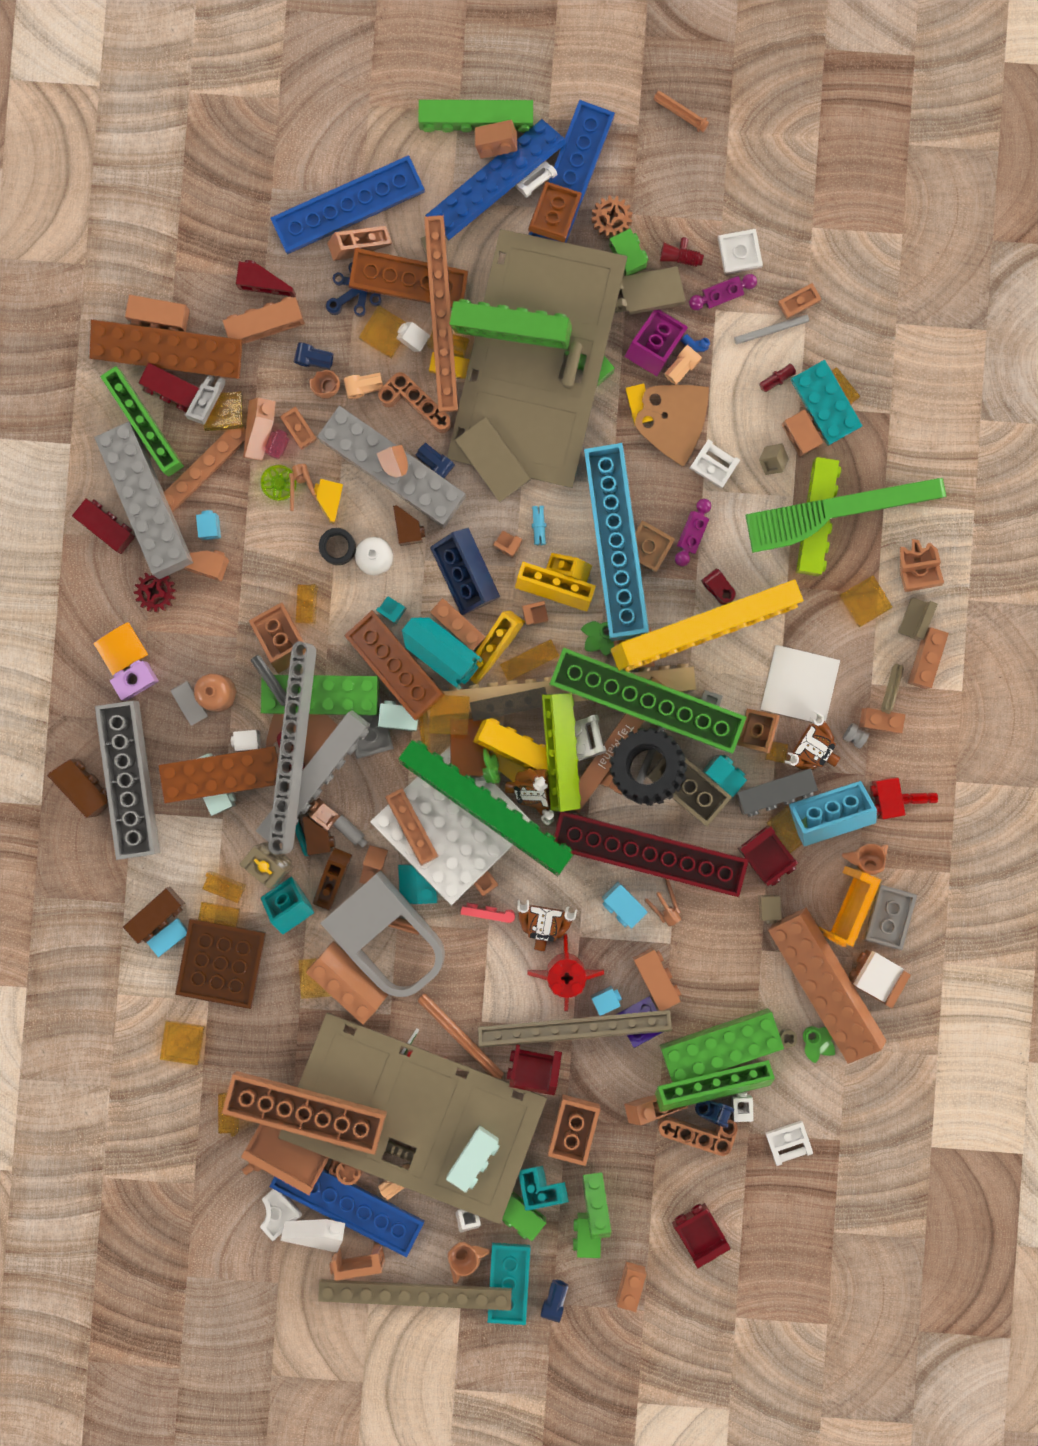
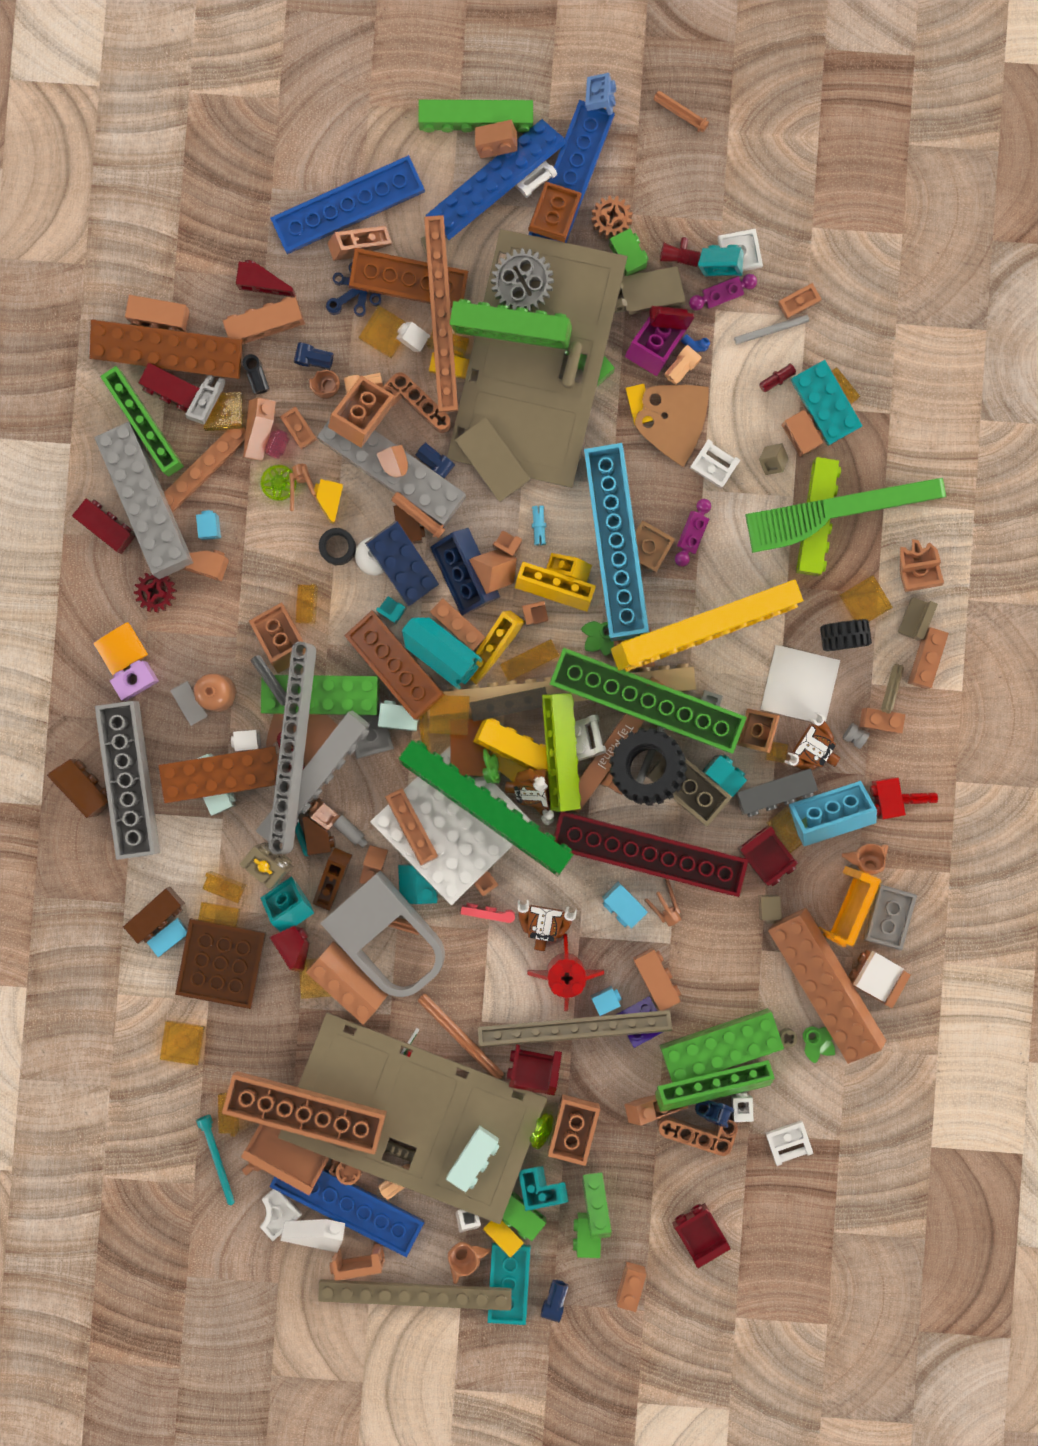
(205, 1124): none -> teal piece
(256, 375): none -> black piece
(292, 947): none -> dark red slope
(361, 411): none -> nougat brick
(402, 563): none -> dark blue plate
(418, 515): none -> nougat axle
(494, 570): none -> nougat slope
(503, 1237): none -> yellow tile
(537, 272): none -> light grey gear
(542, 1131): none -> clear neon green wheel
(600, 93): none -> medium blue bracket
(670, 317): none -> dark red panel
(717, 584): dark red piece -> none
(721, 261): none -> teal slope
(845, 635): none -> black tyre

